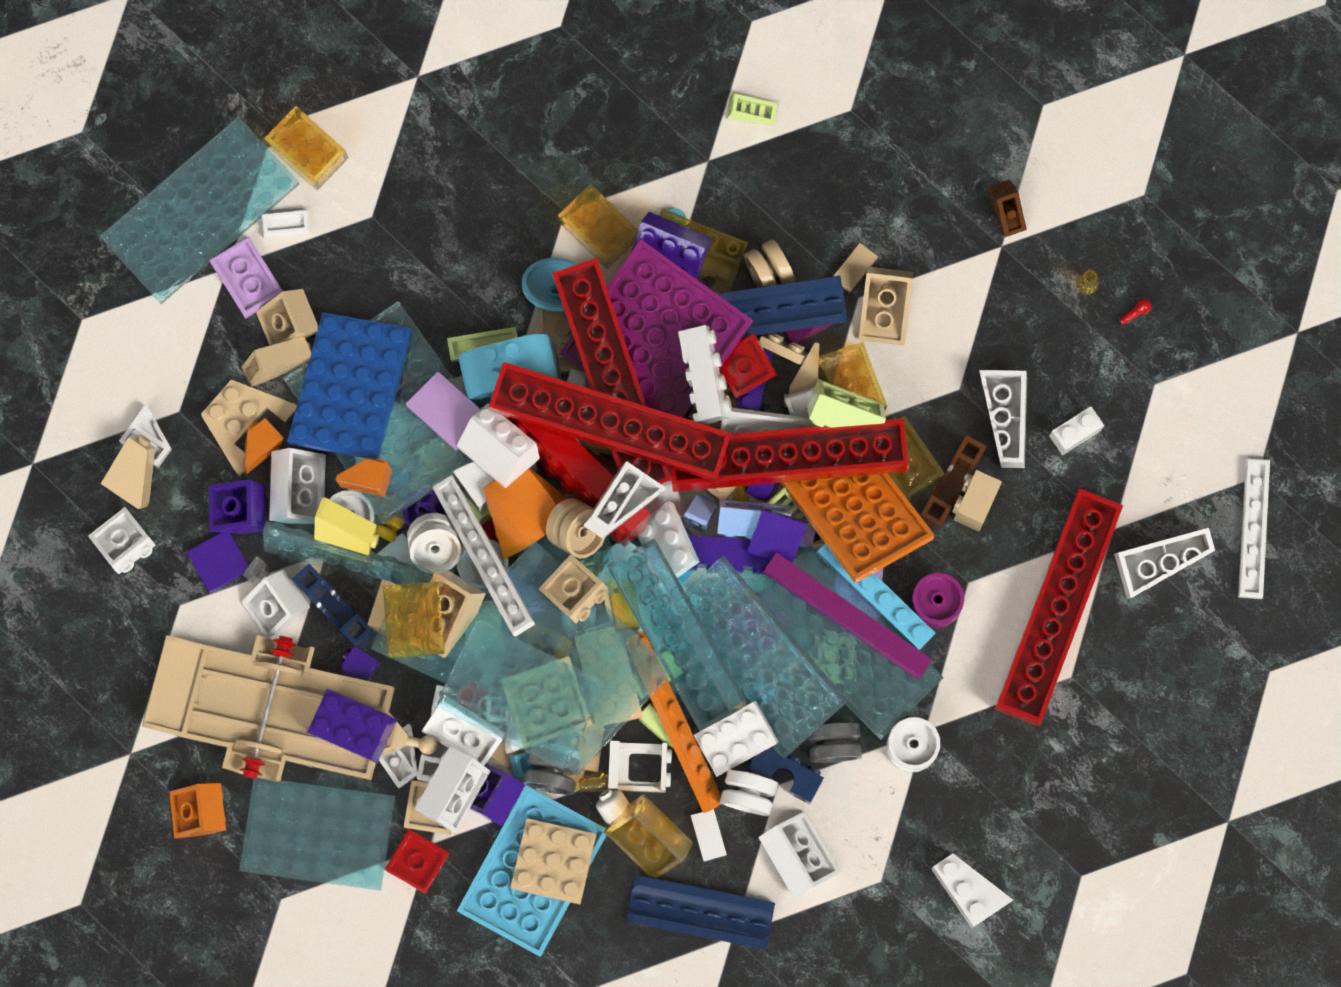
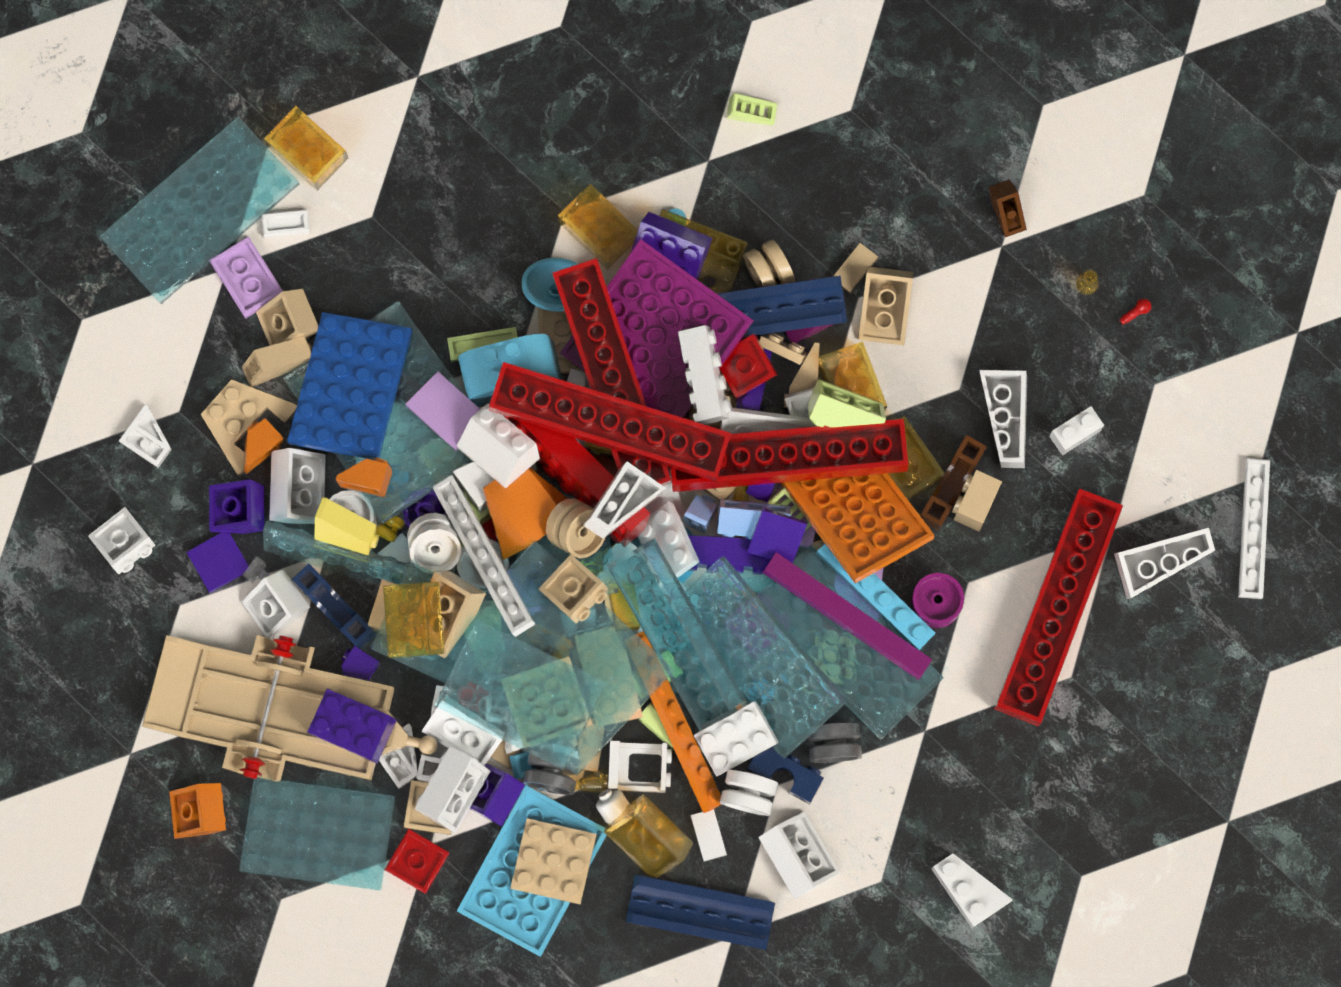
(132, 471): tan slope -> none
(910, 758): white wheel -> none

